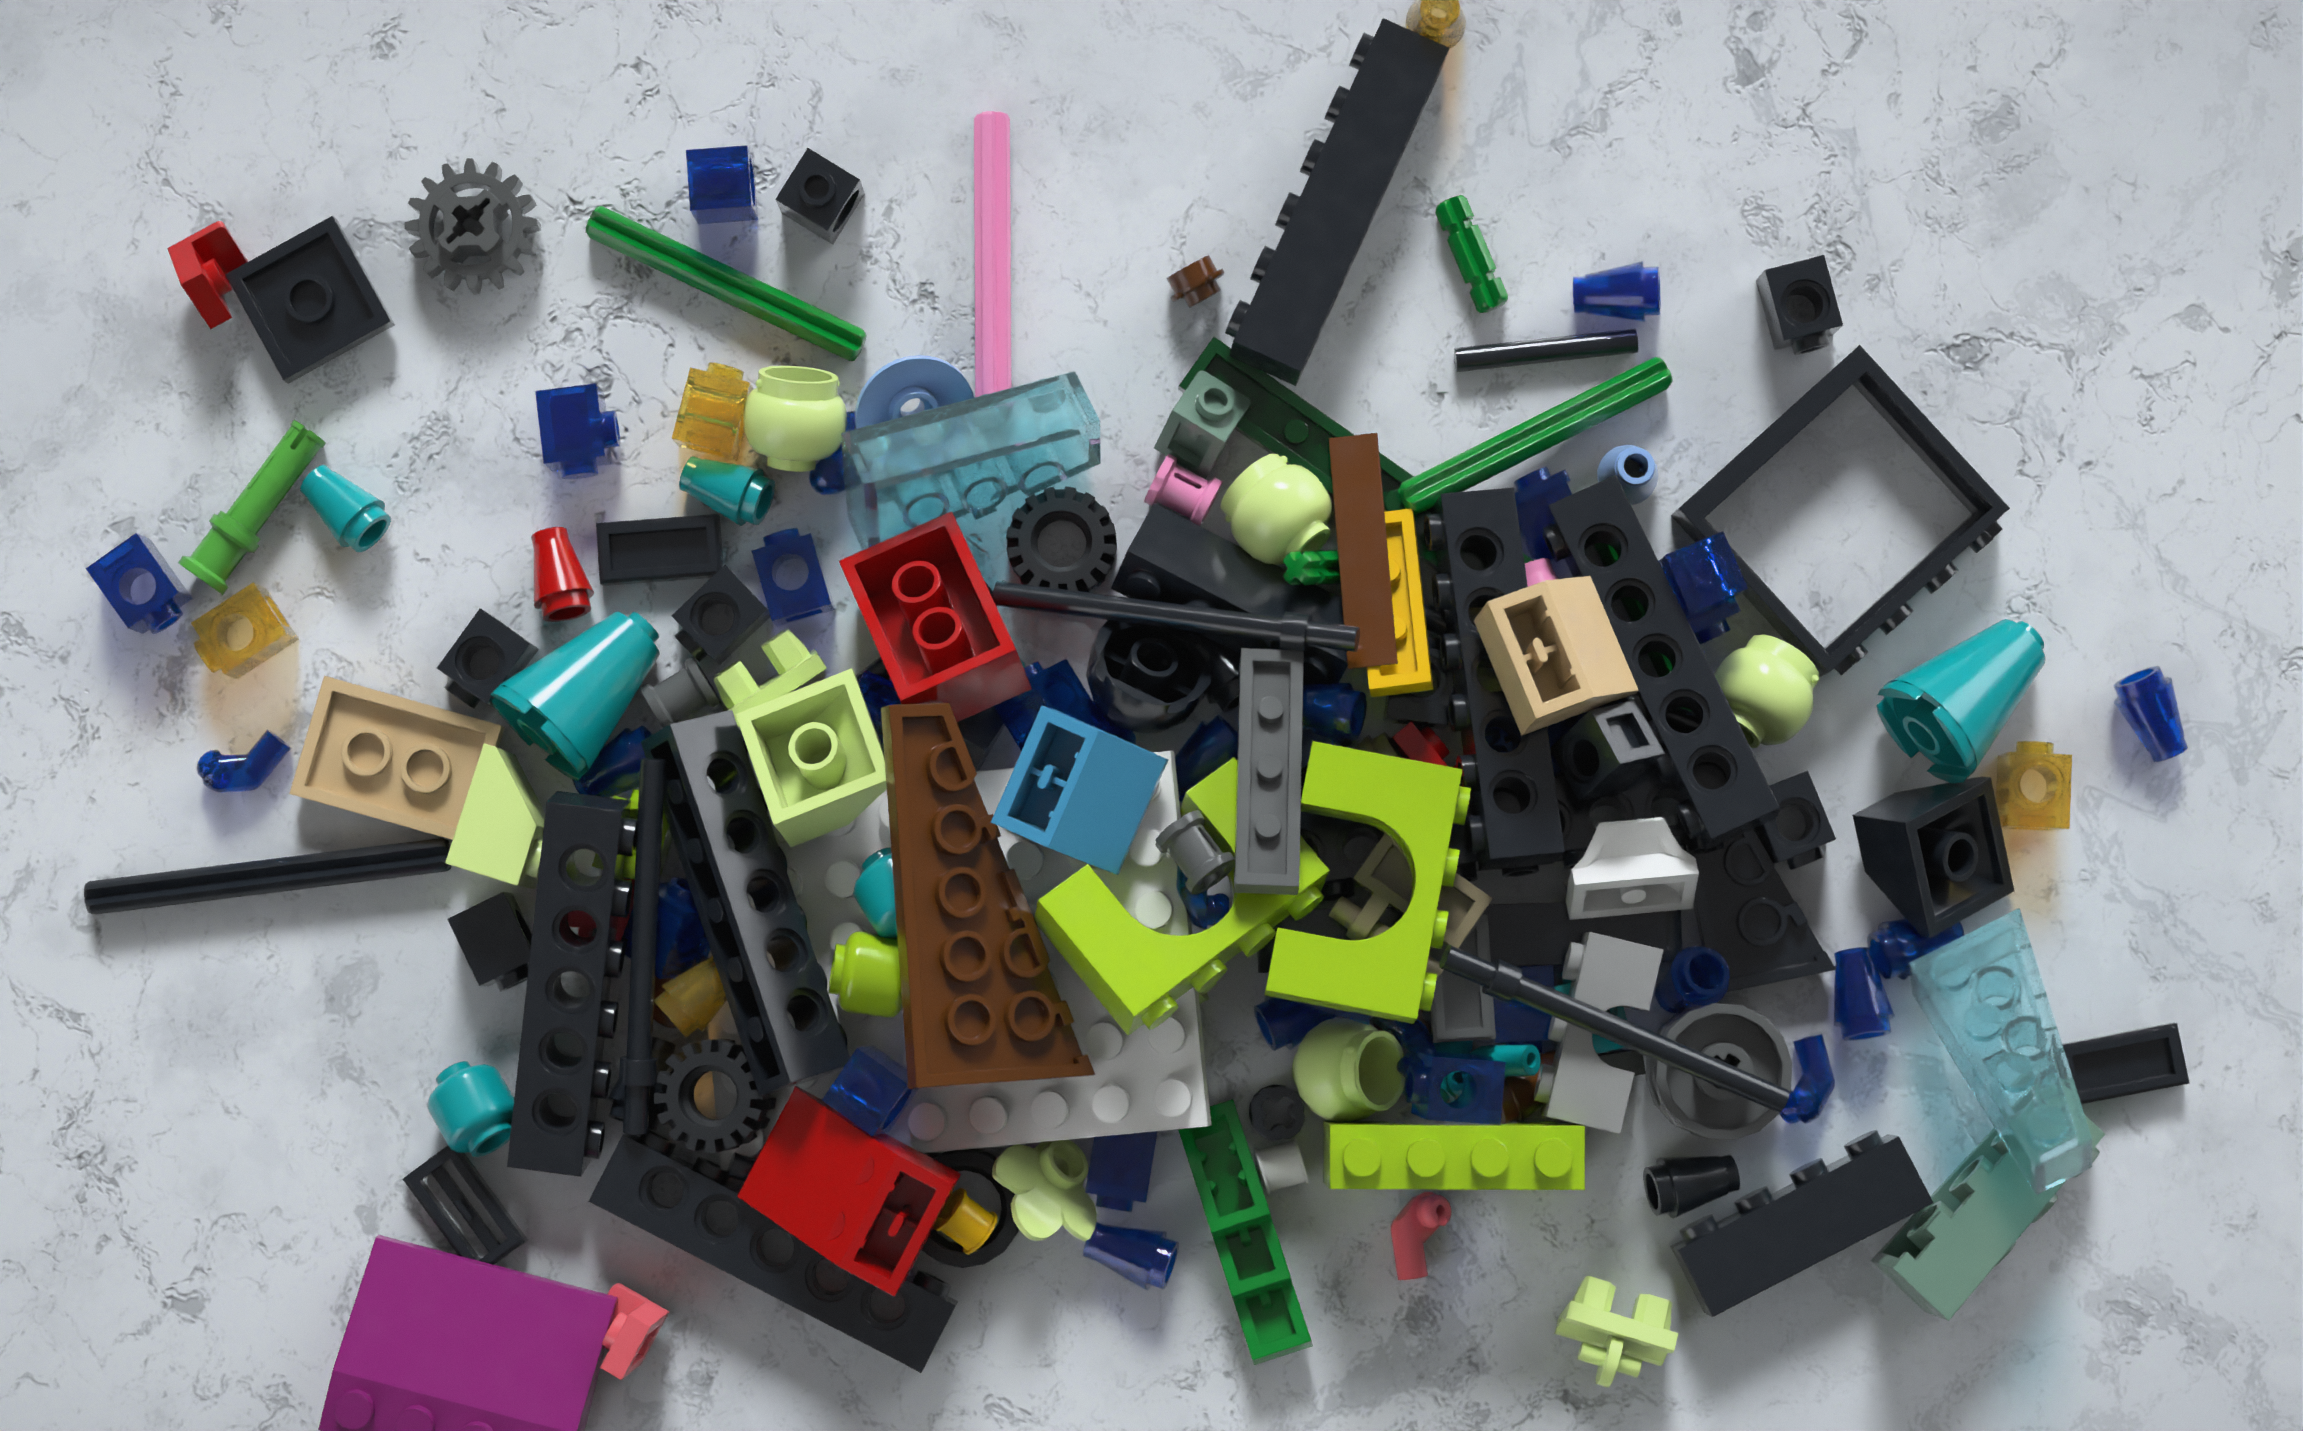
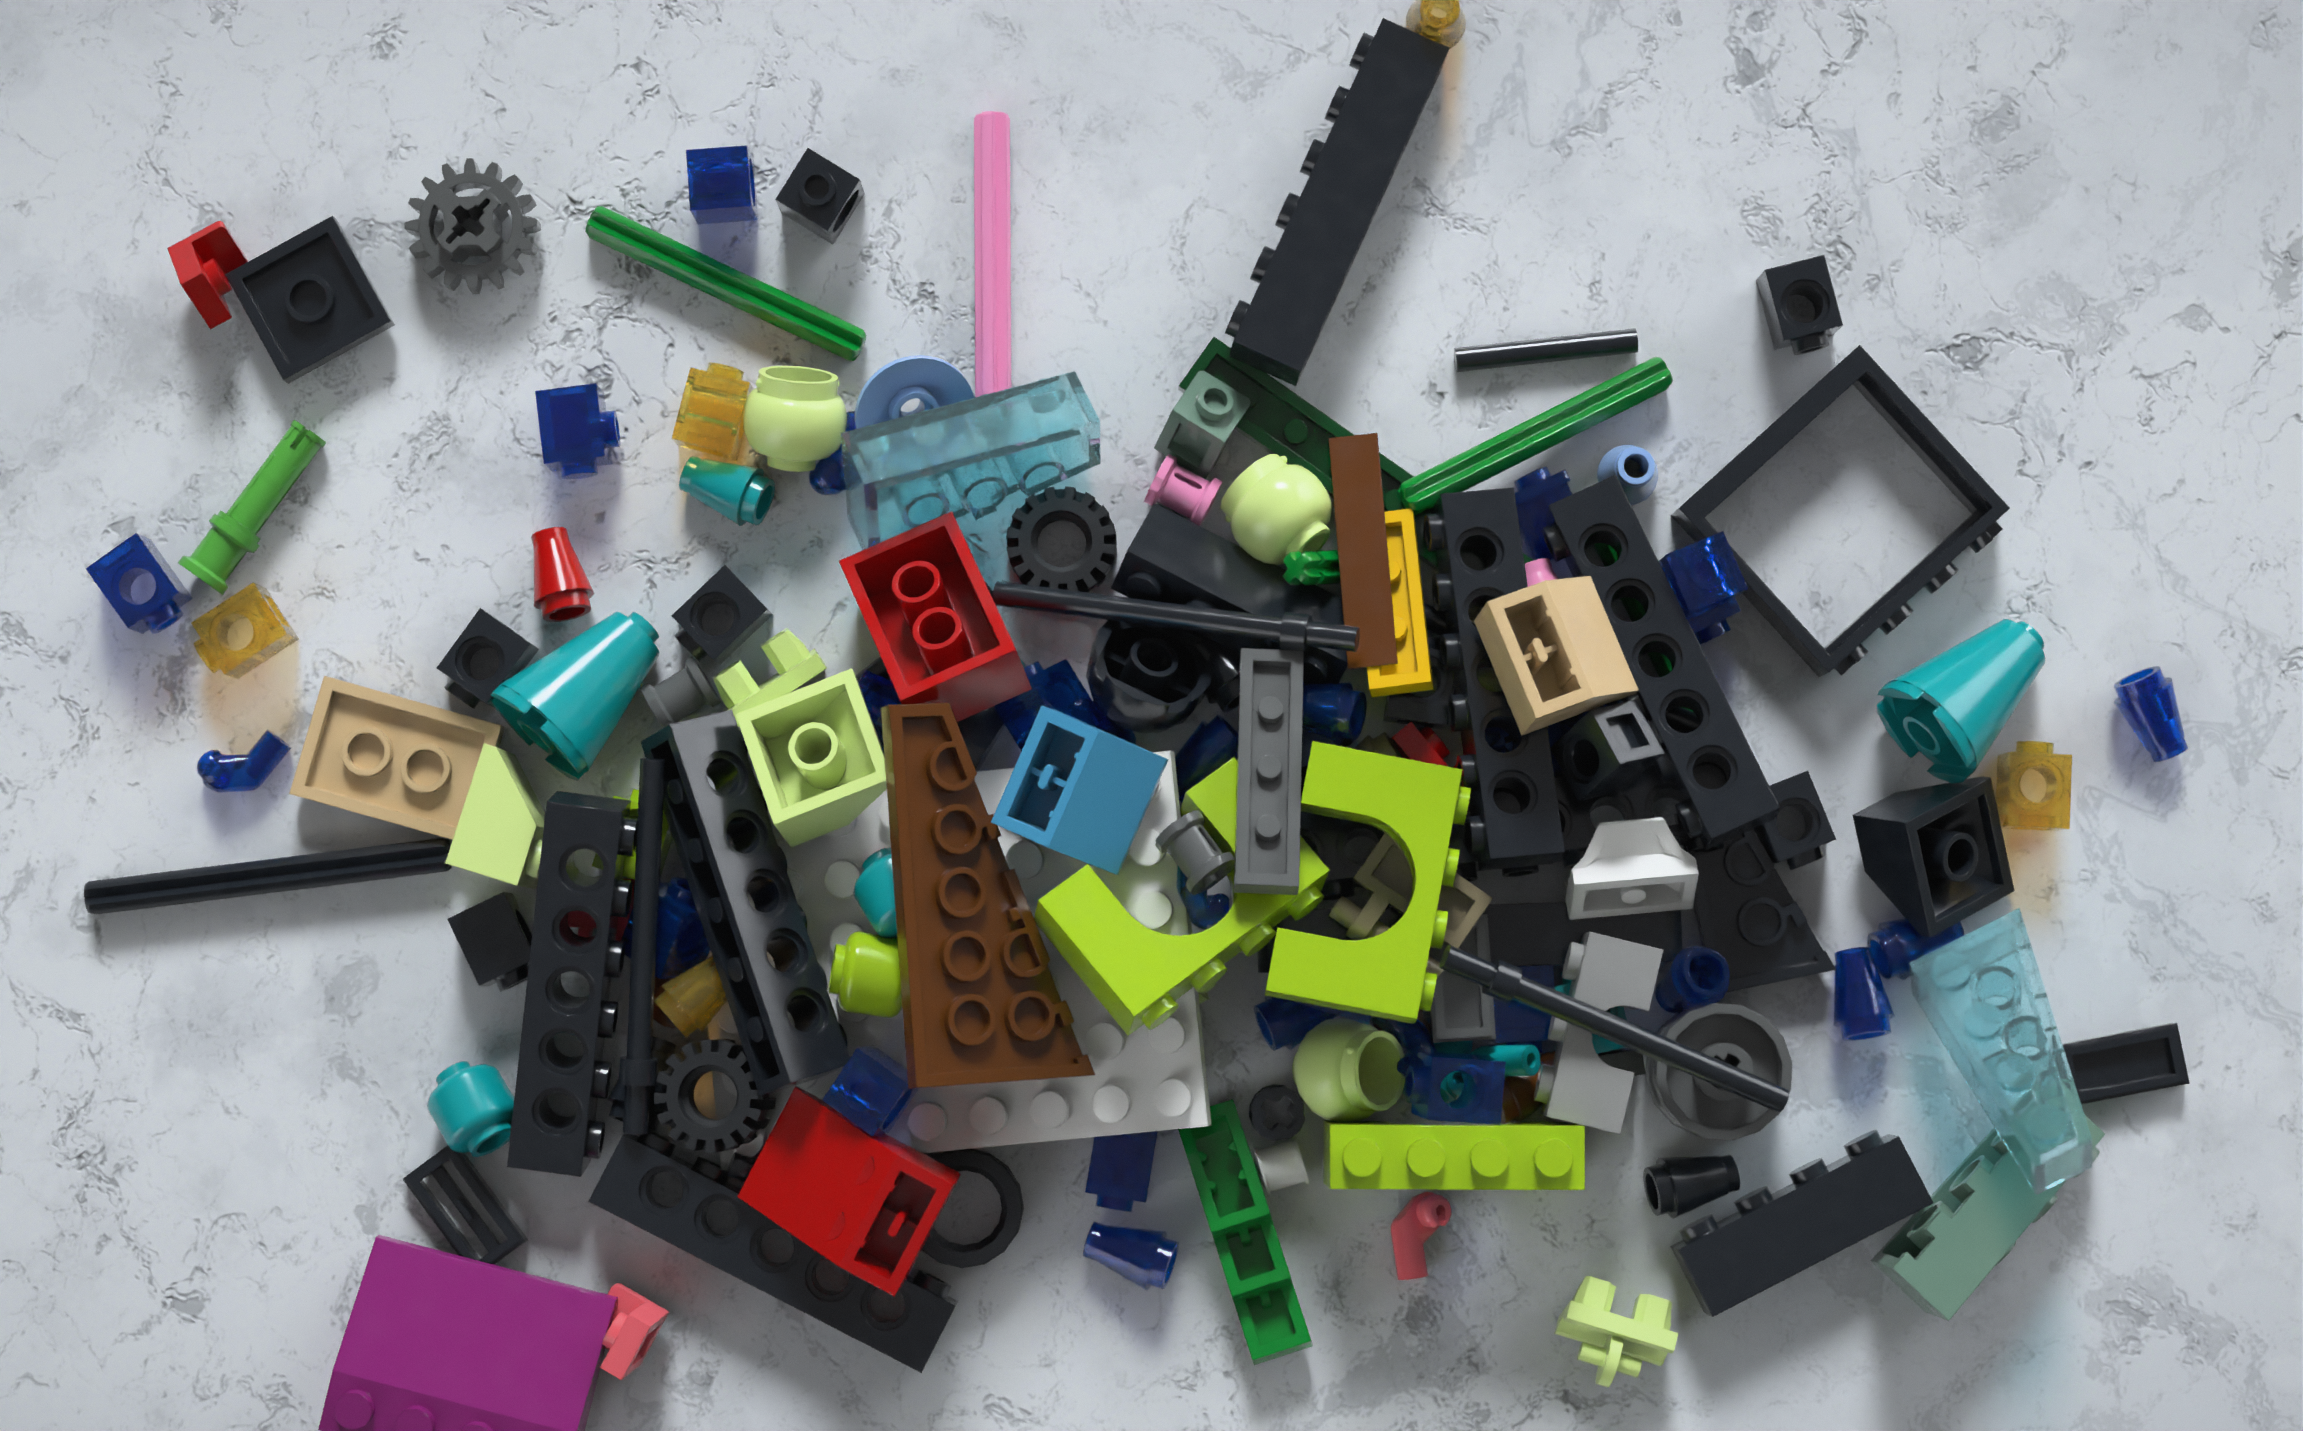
(346, 509): teal cone -> none
(616, 766): cone -> none
(659, 549): black tile -> none
(798, 604): clear blue brick -> none
(966, 1221): yellow axle -> none
(1047, 1189): yellowish green plate -> none
(1195, 281): reddish brown plate -> none
(1471, 254): green axle -> none
(1619, 292): clear blue cone -> none
(1768, 689): yellowish green piece -> none
(1815, 1083): clear blue arm -> none

